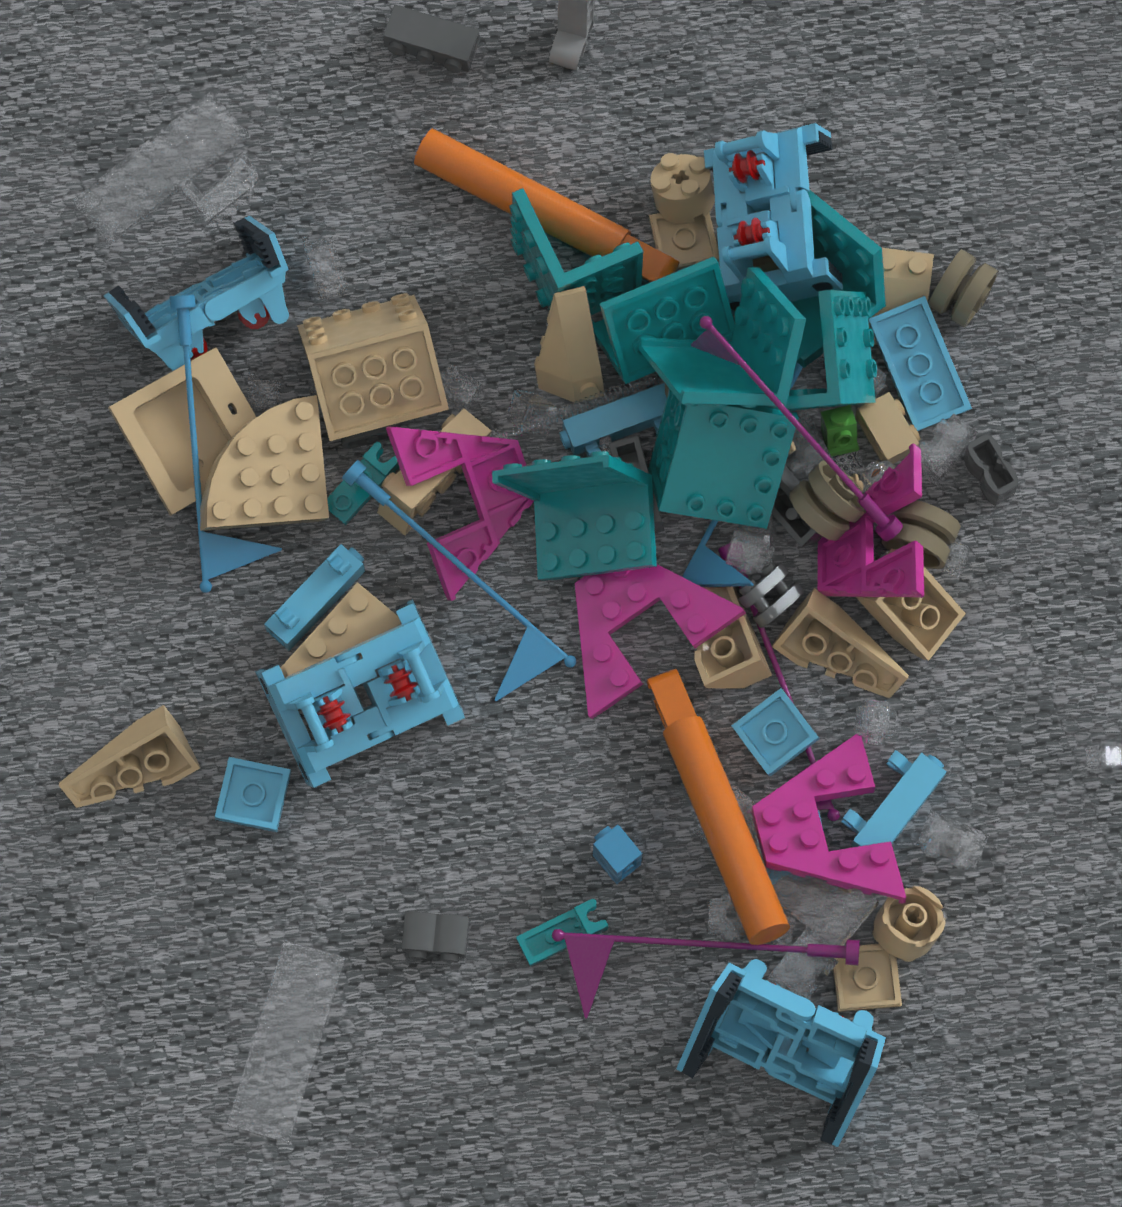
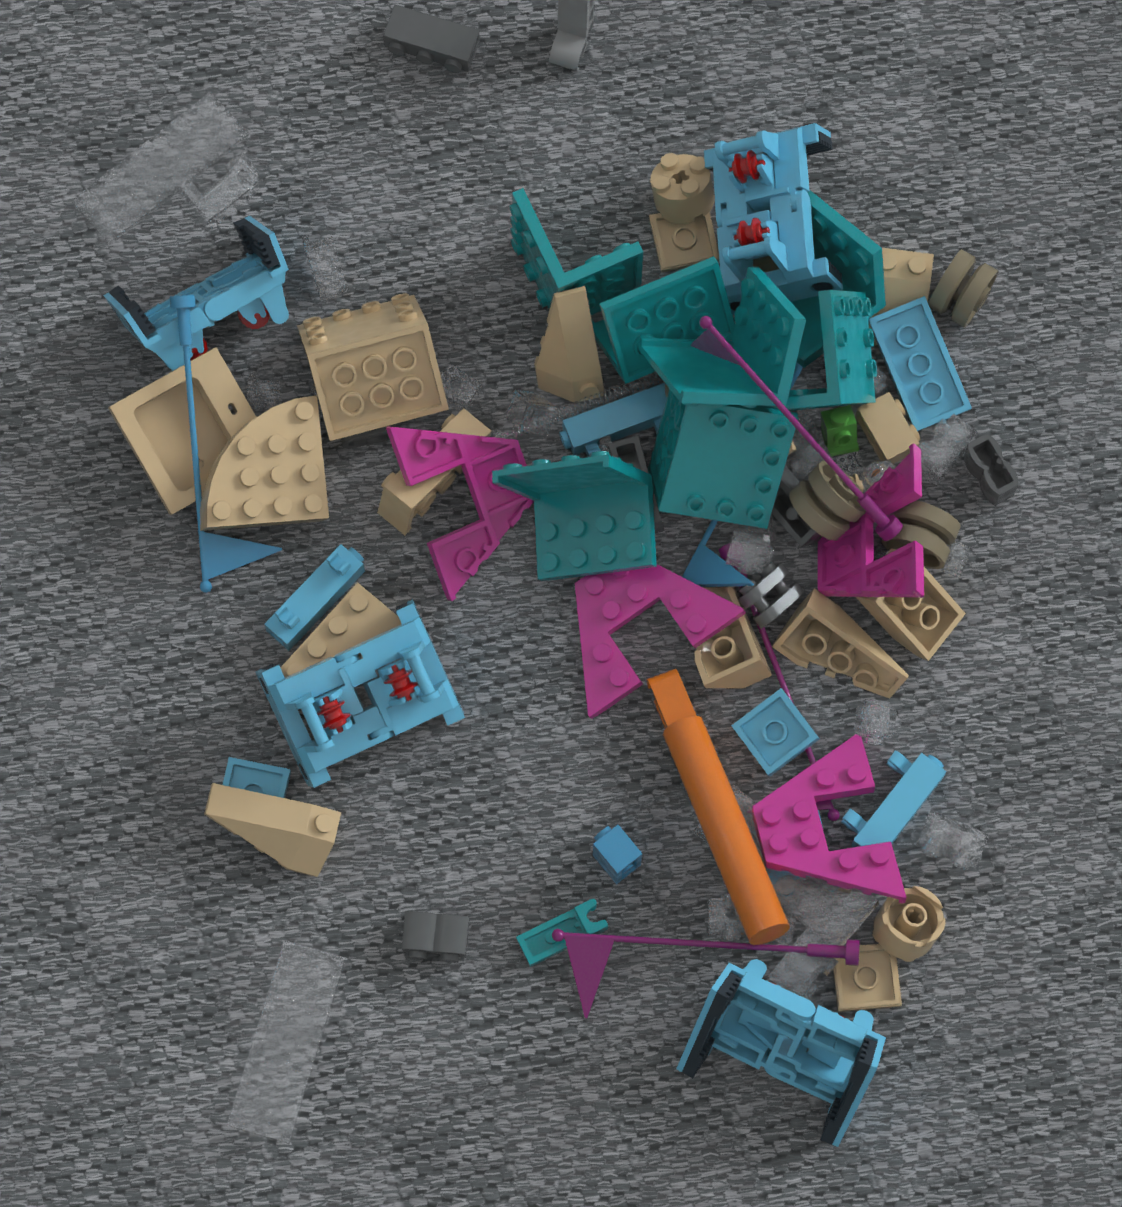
(141, 754): tan wedge -> none
(285, 829): none -> tan wedge
(349, 500): teal plate -> none
(534, 651): dark azure piece -> none
(556, 213): orange piece -> none
(1103, 757): clear piece -> none

